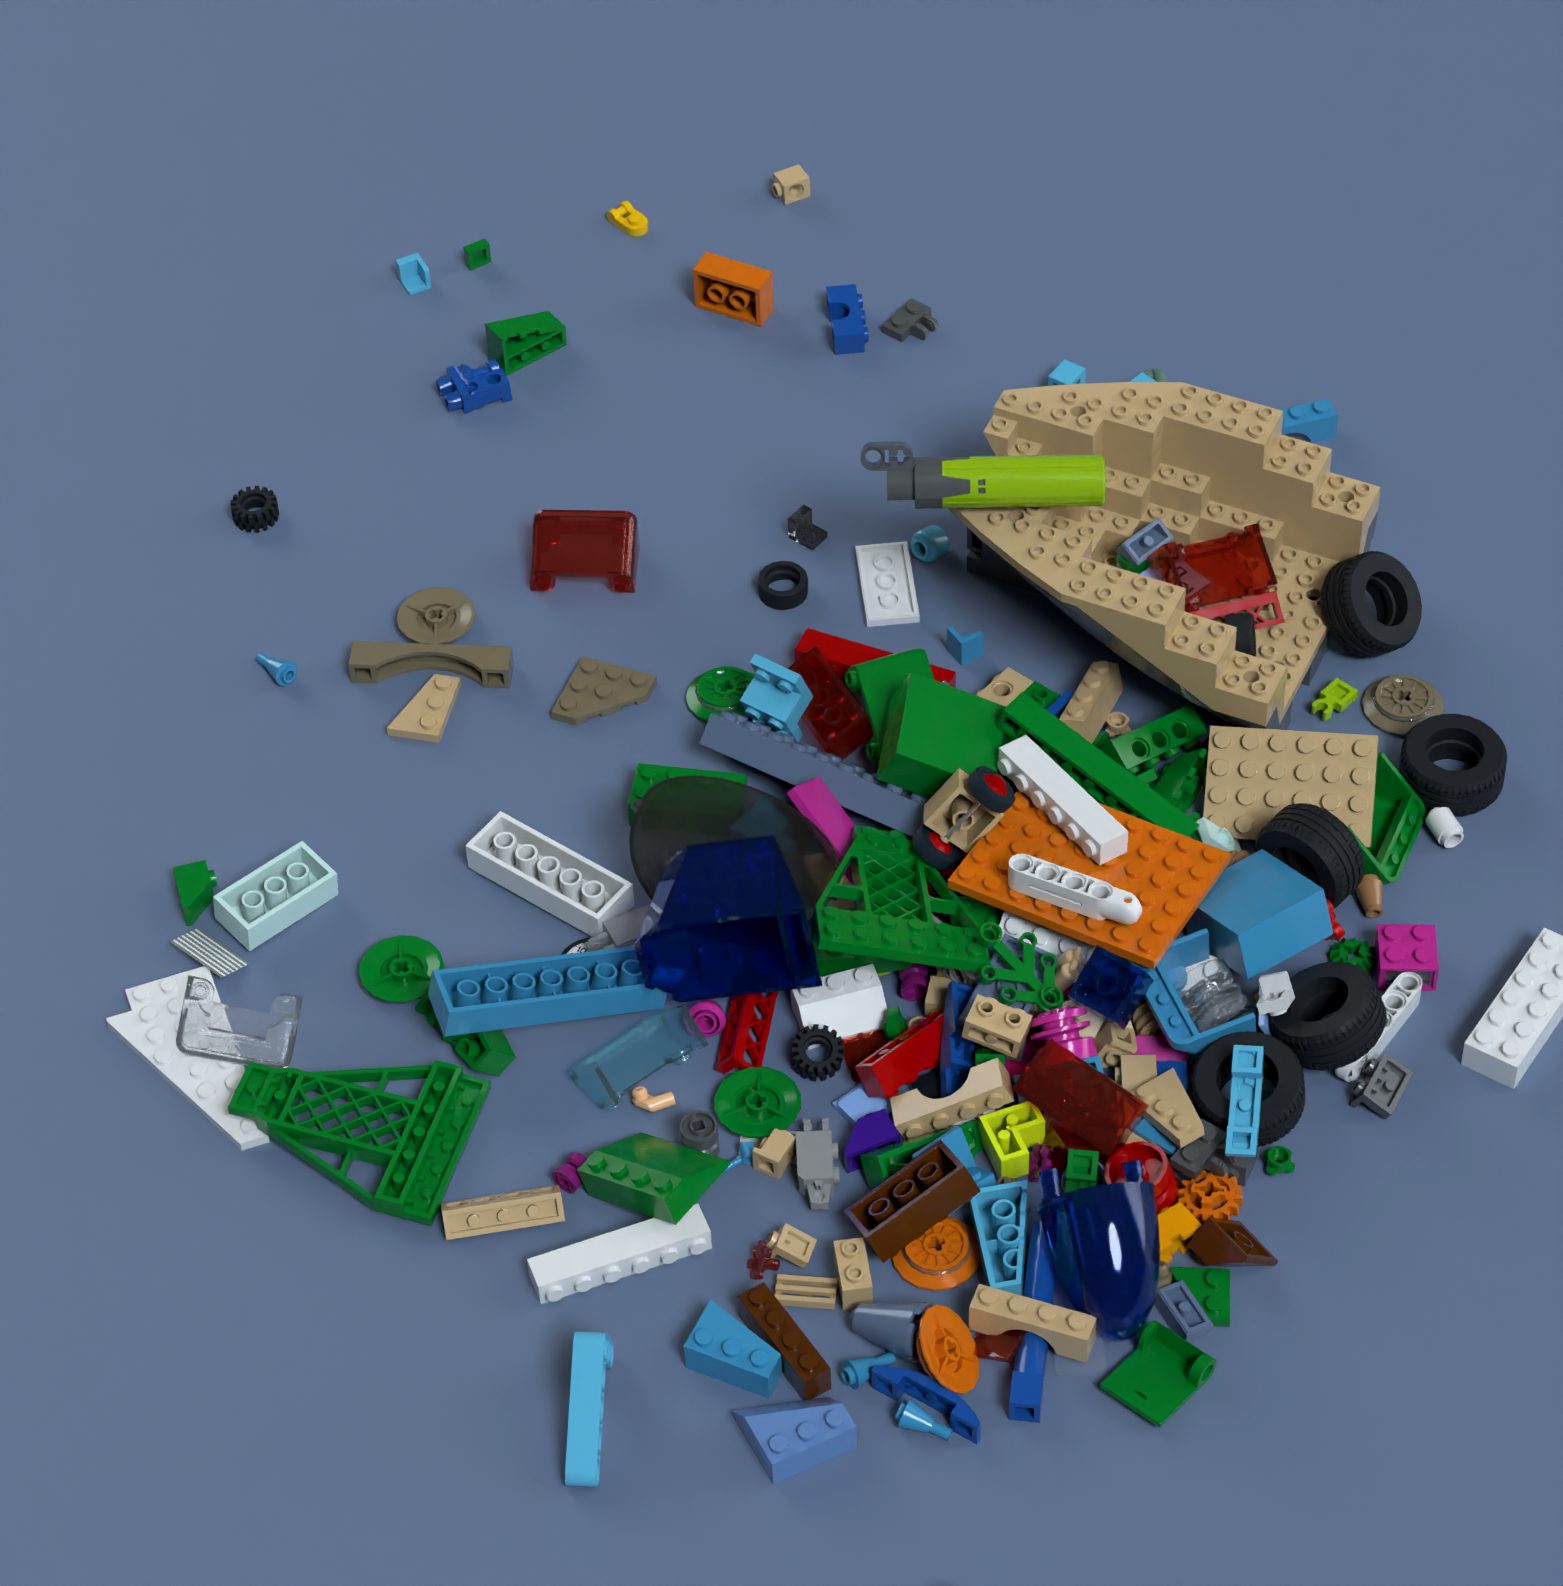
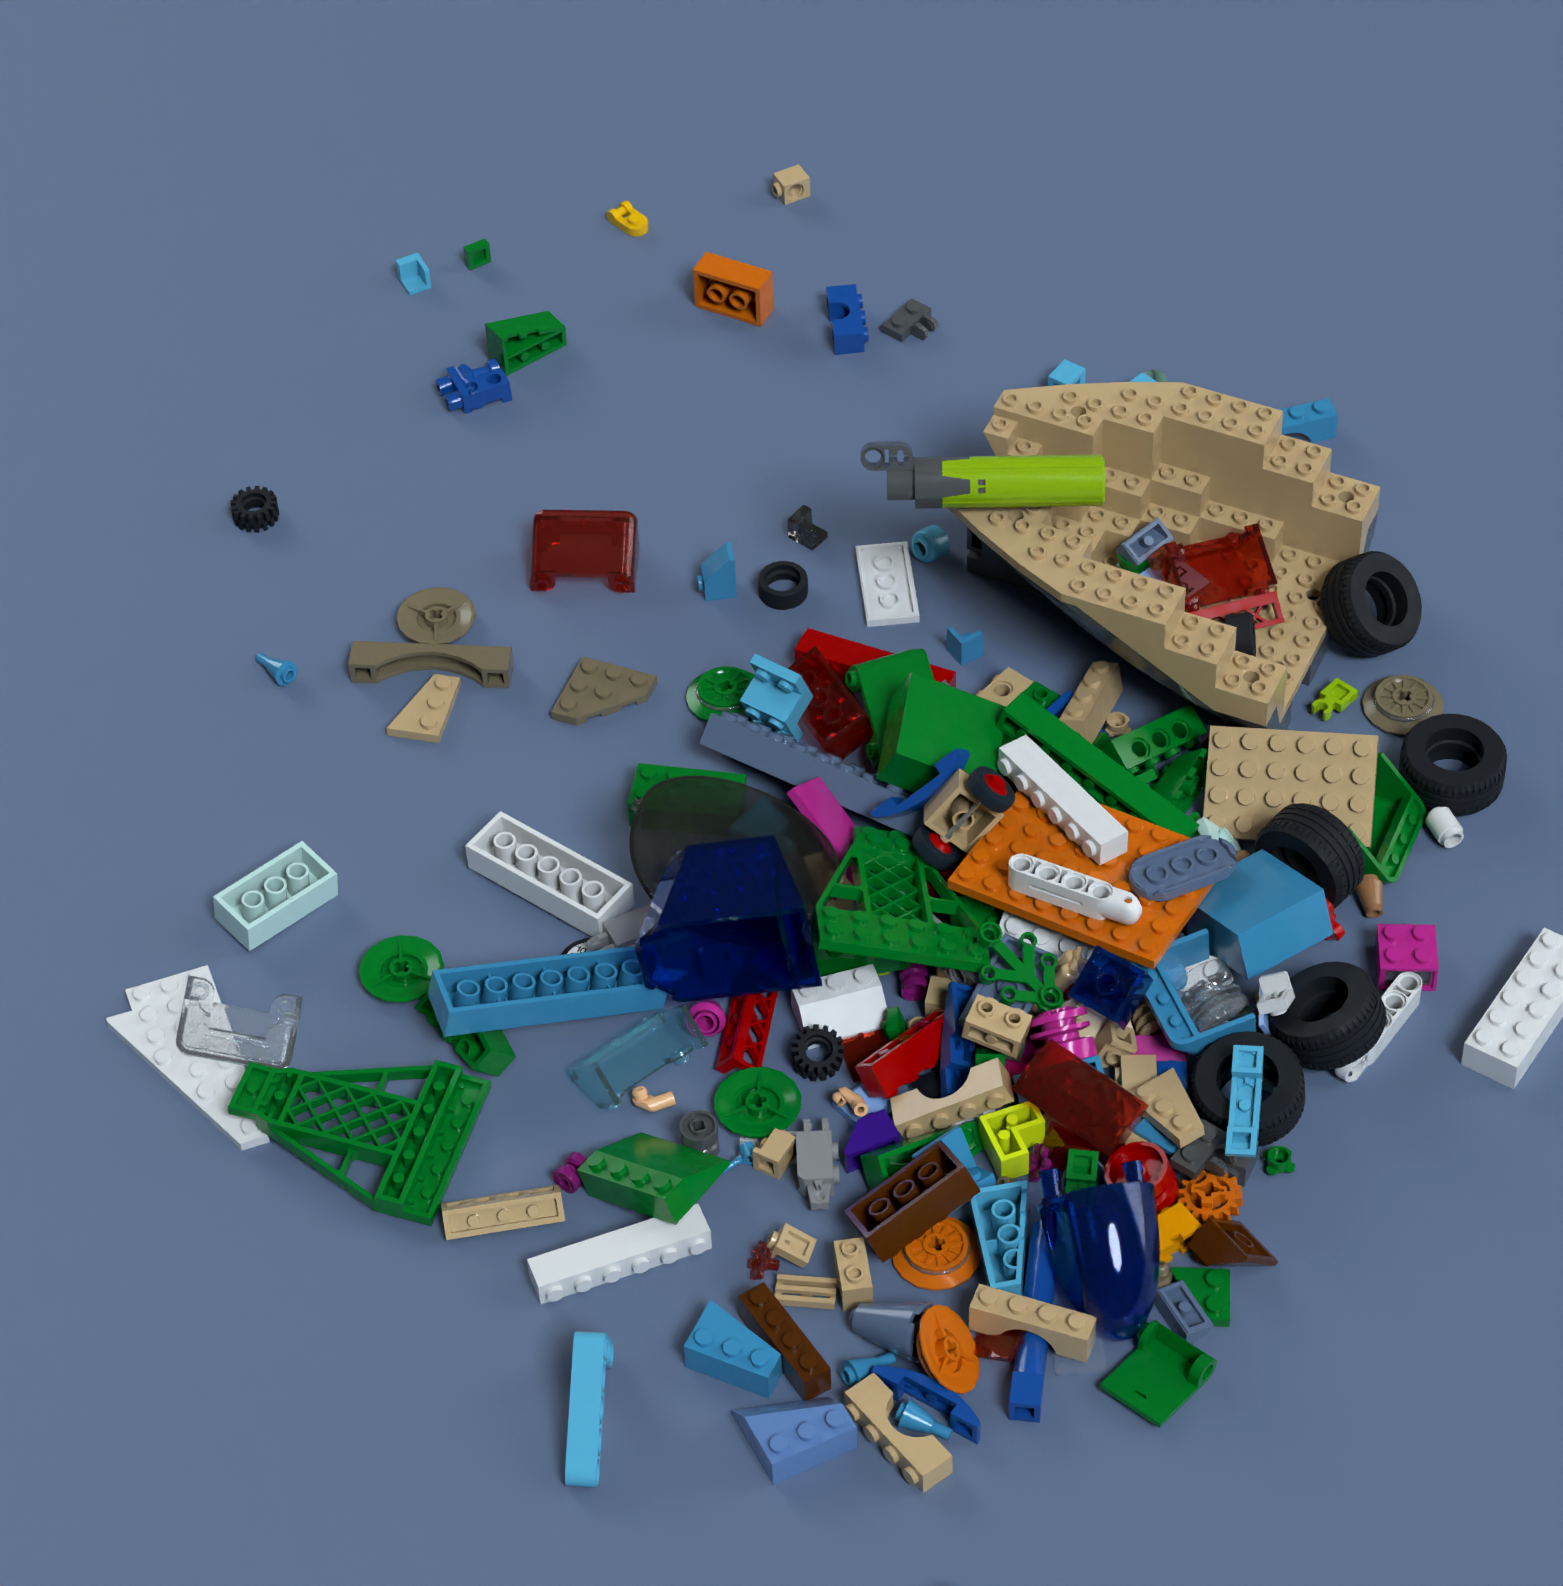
(194, 888): green slope -> none
(209, 952): light grey sticker -> none
(718, 575): none -> dark azure slope
(855, 1100): none -> light nougat arm
(899, 807): none -> blue slope
(921, 1459): none -> tan arch
(1182, 868): none -> sand blue tile
(1366, 954): green gear -> none
(1382, 1085): dark grey bracket -> none

